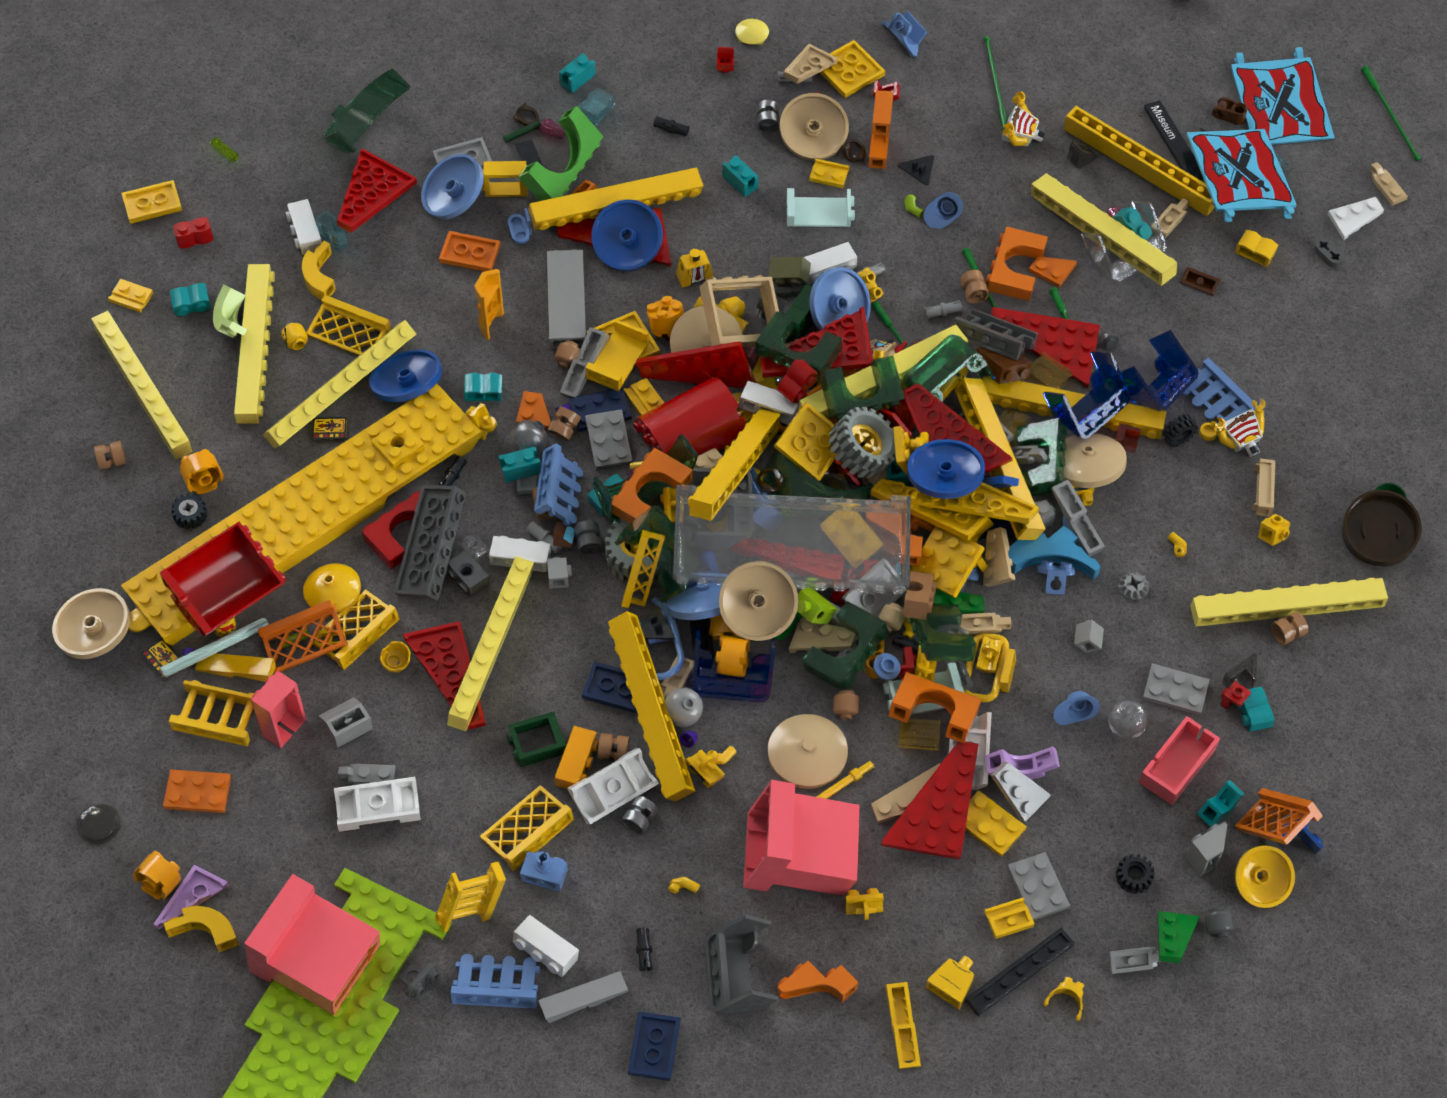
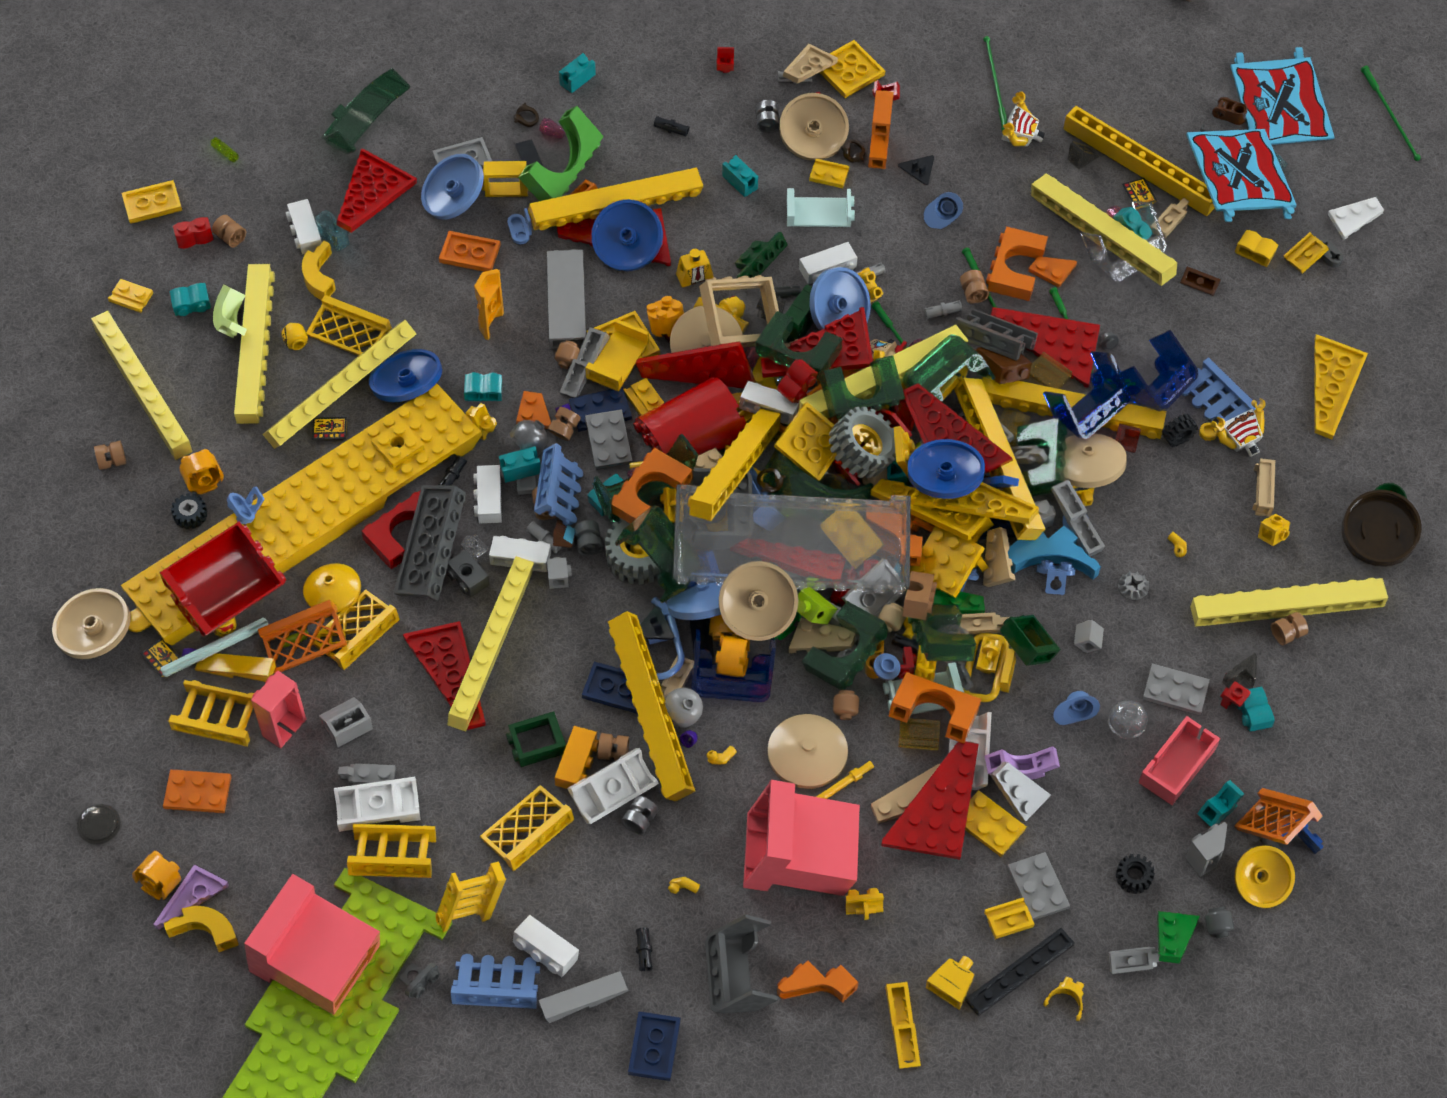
(229, 230): none -> medium nougat wheel
(243, 507): none -> medium blue bracket
(391, 866): none -> yellow fence
(393, 653): yellow hair -> none
(488, 494): none -> white brick
(521, 131): dark green piece -> none
(543, 870): medium blue brick -> none
(597, 105): clear light blue brick -> none
(635, 570): yellow fence -> none
(705, 768): yellow hips -> none
(752, 32): light yellow dish -> none
(760, 256): none -> dark green bracket
(789, 270): olive brick -> none
(907, 31): medium blue piece -> none
(910, 206): lime arm -> none
(918, 441): yellow arm -> none
(1029, 640): none -> dark green window
(1139, 191): none -> piece
(1173, 138): black tile -> none
(1306, 252): none -> yellow plate
(1334, 380): none -> yellow wing
(1387, 184): tan hinge -> none

